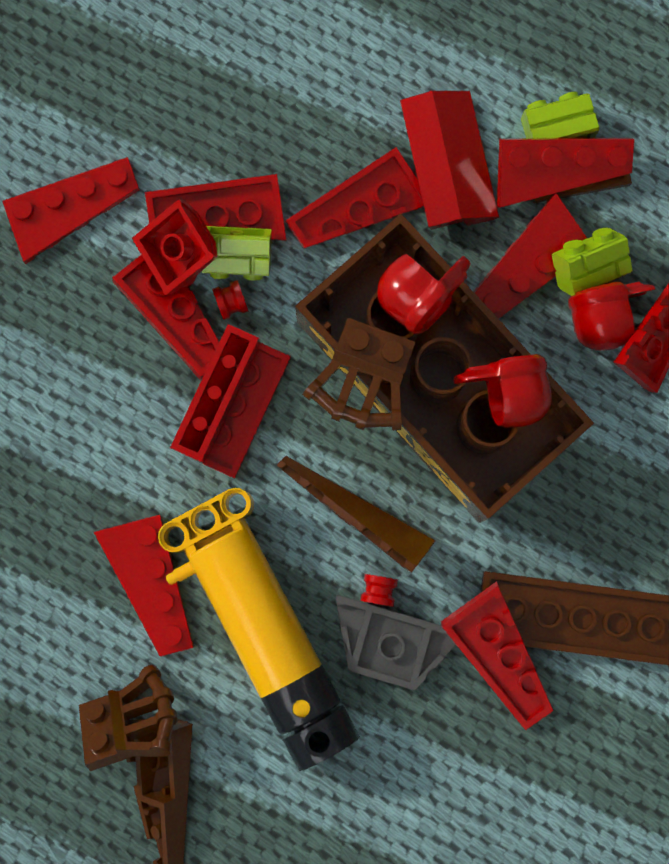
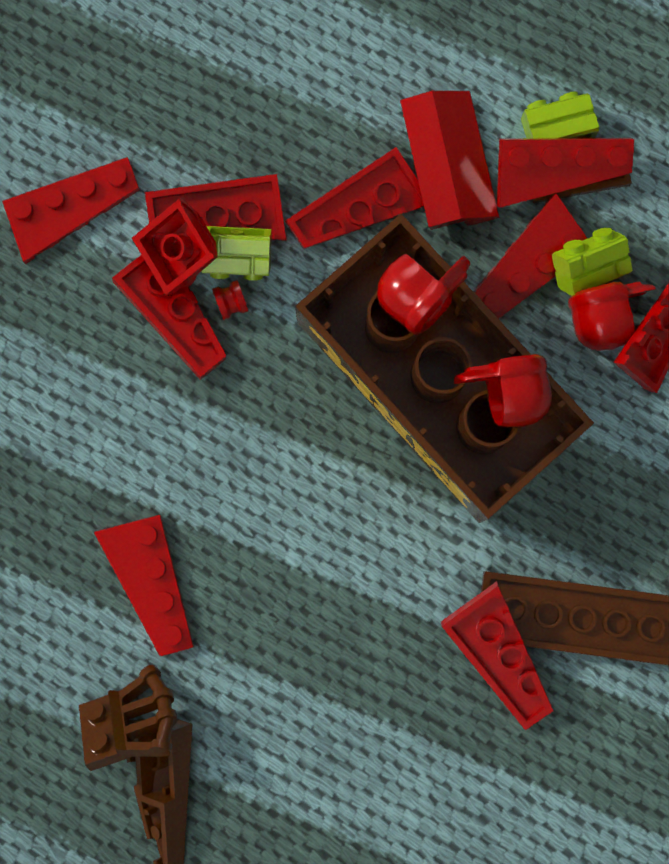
(230, 402): red slope -> none
(262, 628): yellow piece -> none
(372, 354): reddish brown plate -> none
(379, 590): red wheel -> none
(388, 533): reddish brown wedge -> none
(390, 643): dark grey wing -> none

